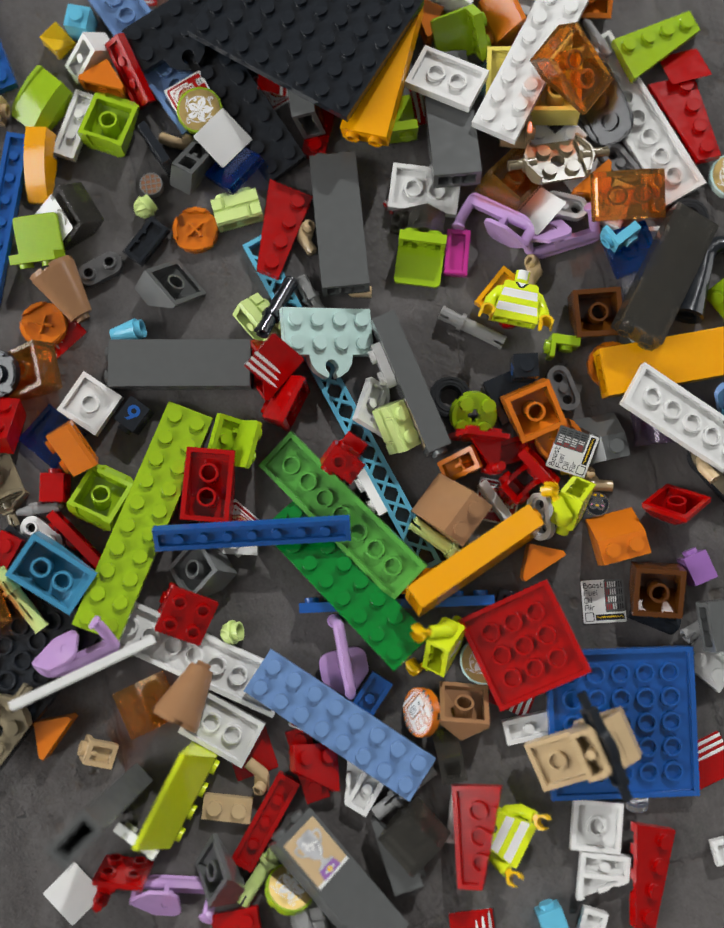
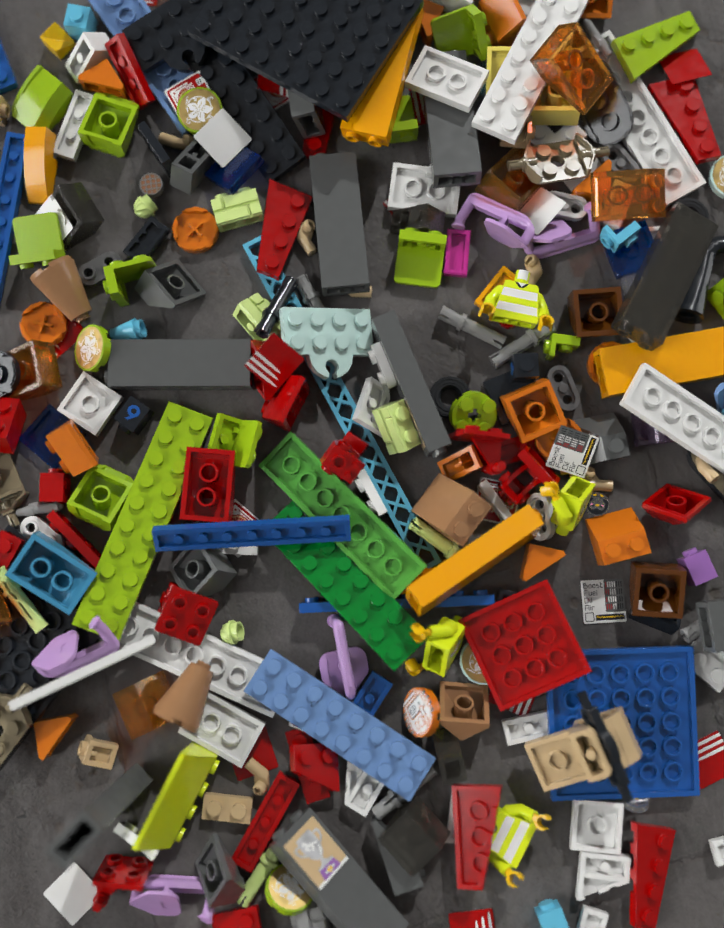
(92, 348): none -> tile
(122, 272): none -> lime bracket
(523, 343): none -> light grey pin

